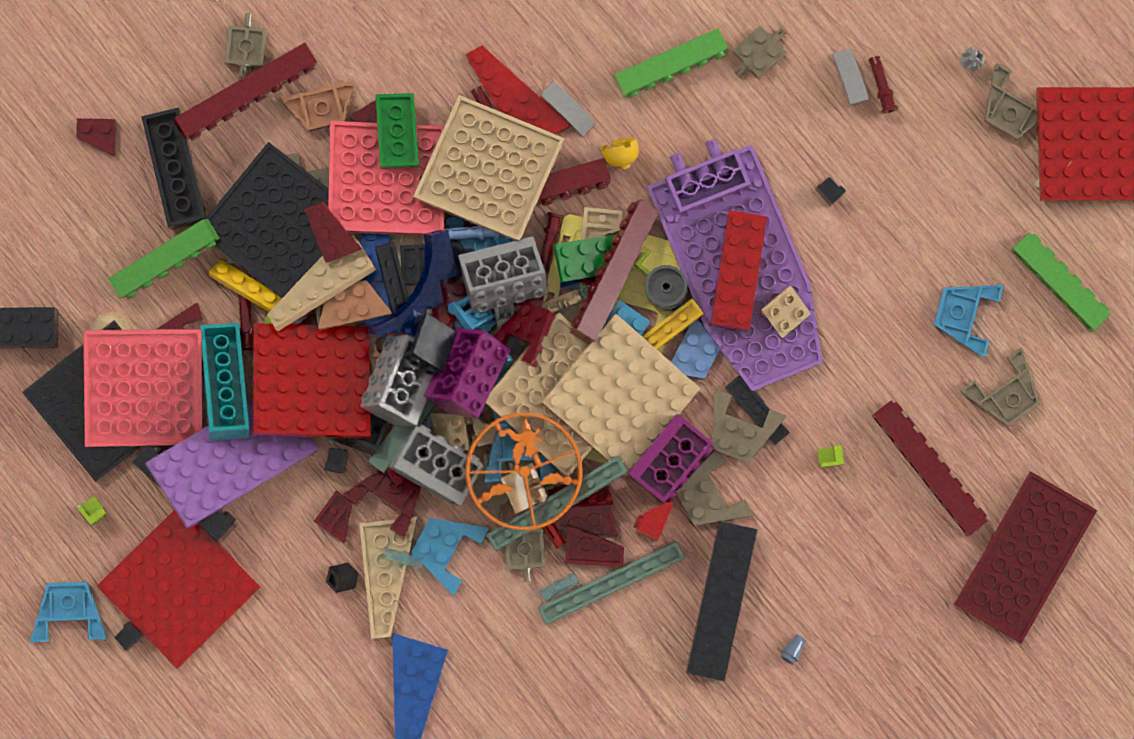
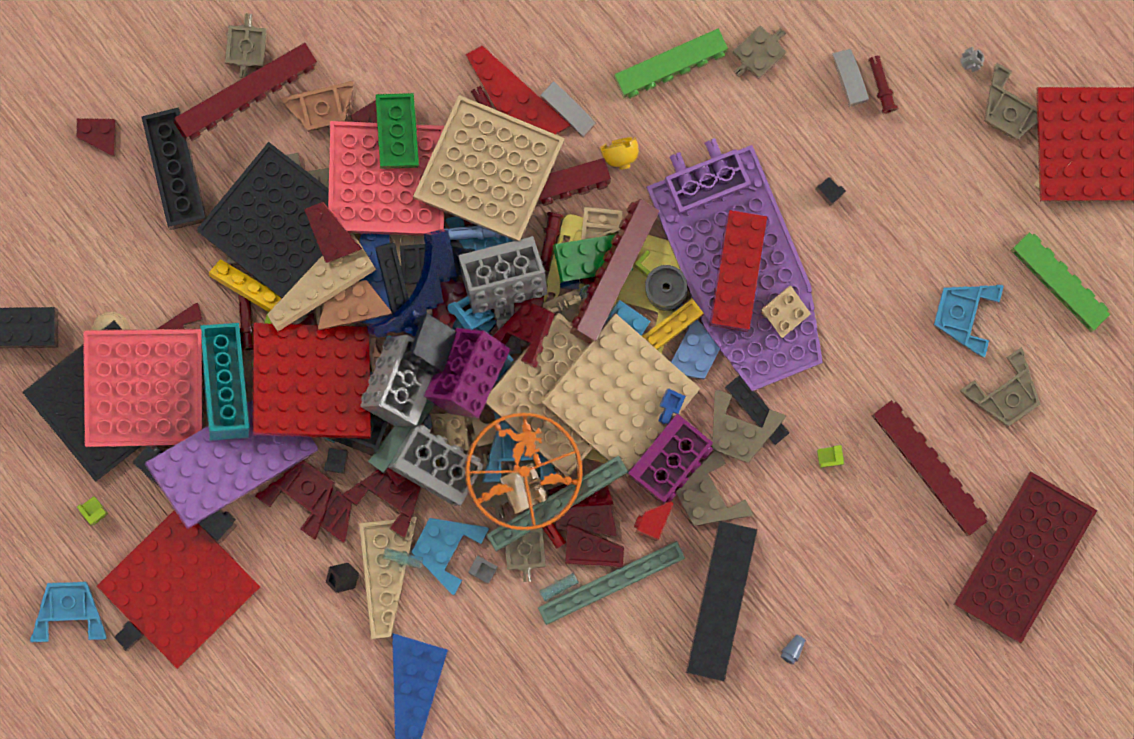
(165, 257): bright green brick -> none
(307, 488): none -> dark red wing
(483, 569): none -> flat silver panel
(672, 403): none -> blue plate

